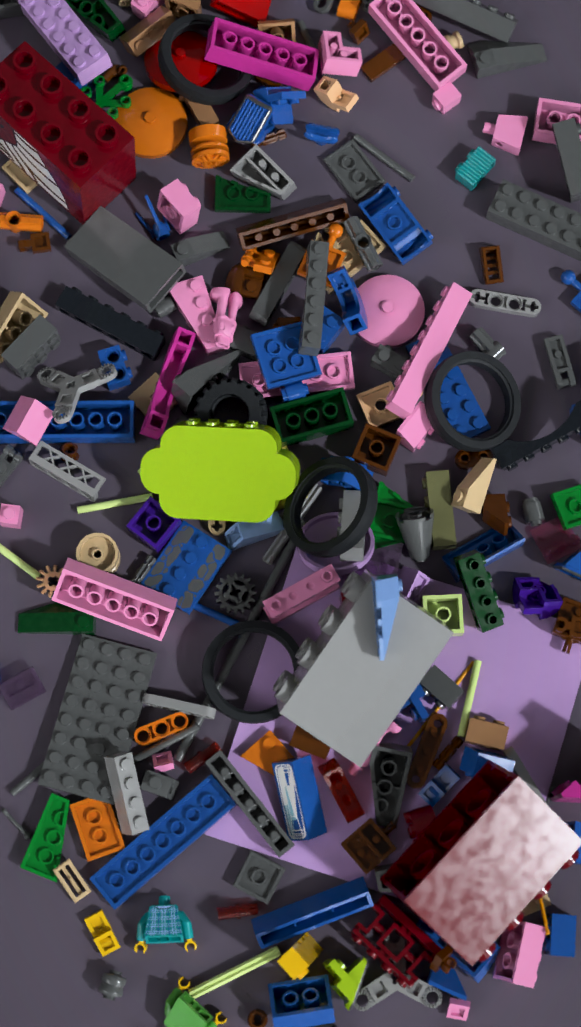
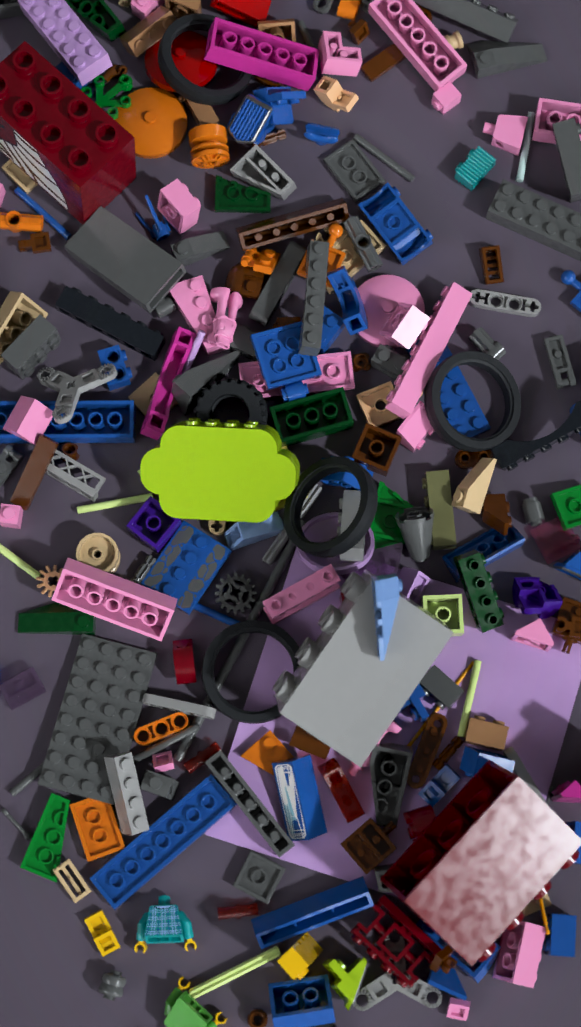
(34, 472): none -> reddish brown tile
(184, 661): none -> dark red brick
(195, 347): none -> lavender bar
(364, 357): none -> reddish brown plate
(405, 325): none -> slope
(525, 147): none -> light aqua bar
(534, 635): none -> bright pink slope

